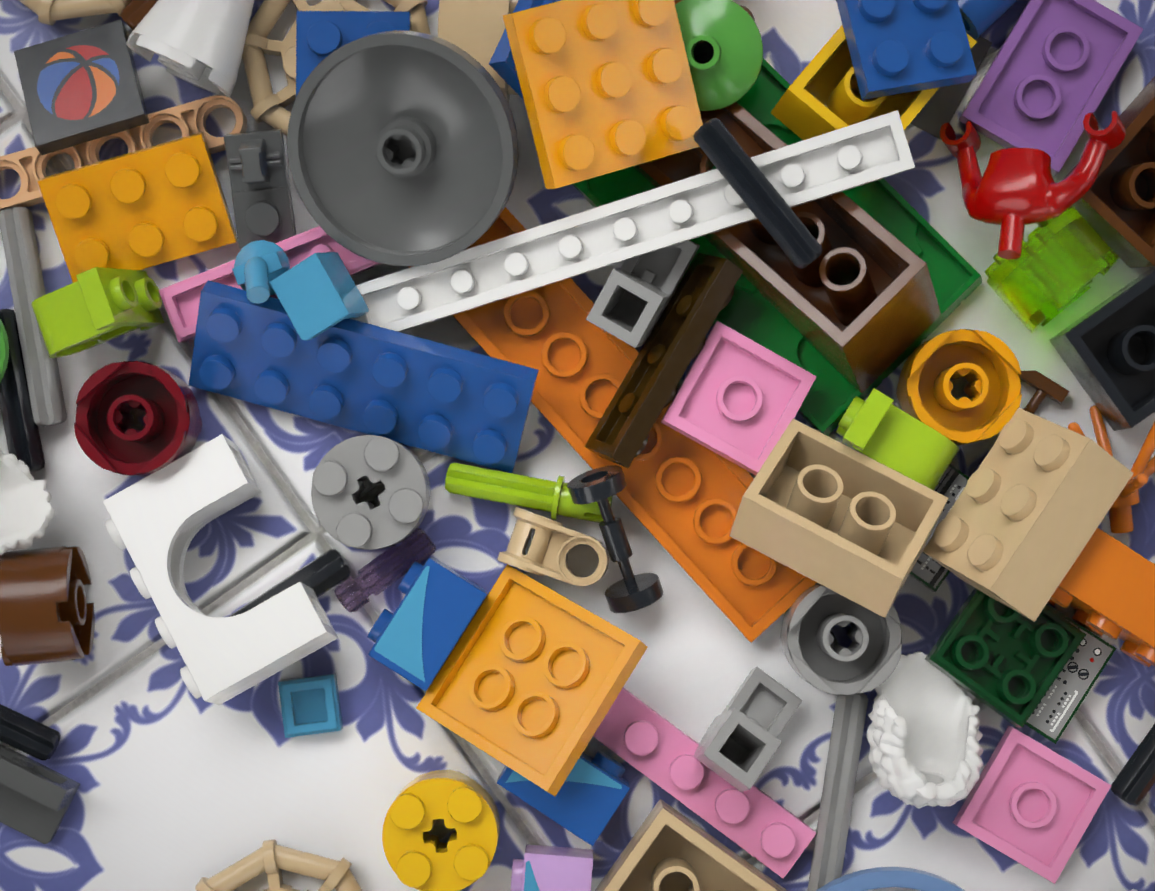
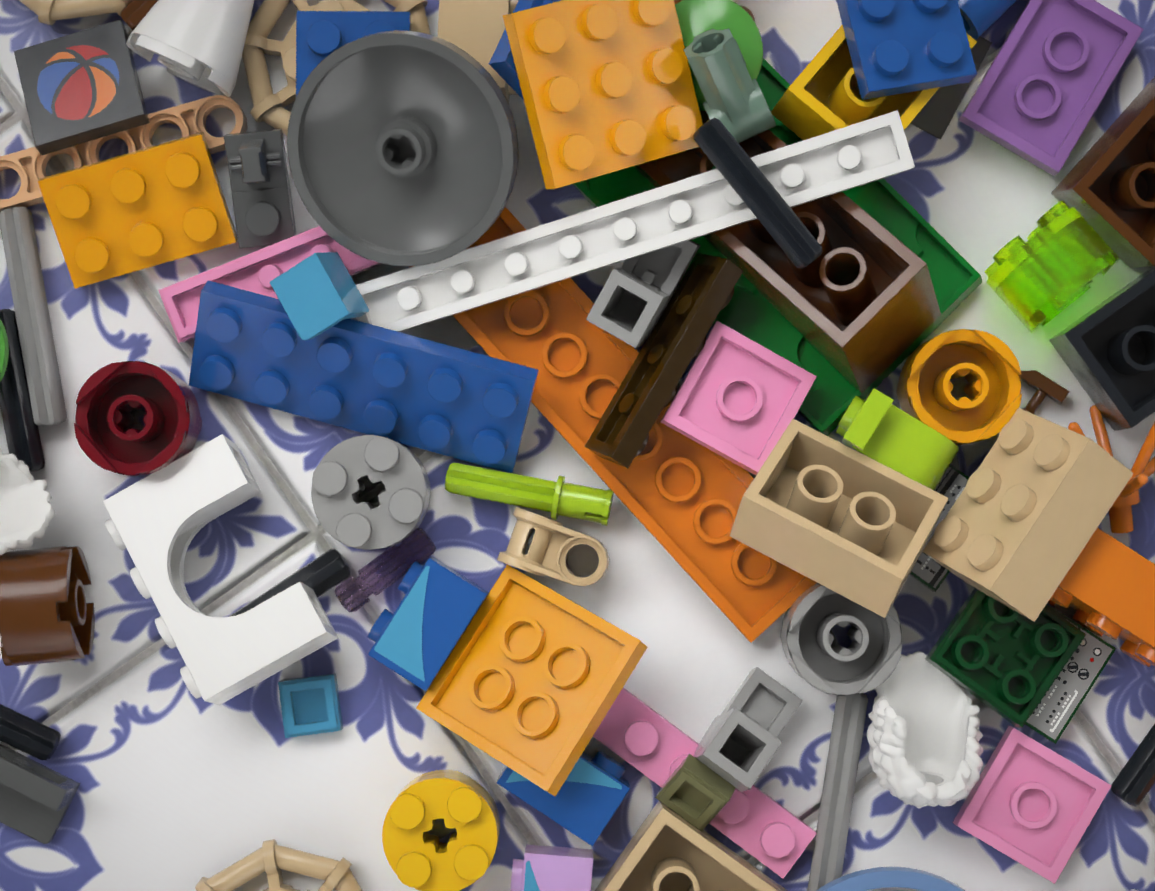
(97, 309): lime pin -> none
(257, 266): dark azure plate -> none
(633, 590): black wheel -> none
(695, 792): none -> olive tile
(727, 85): none -> sand green piece
(1019, 181): red piece -> none

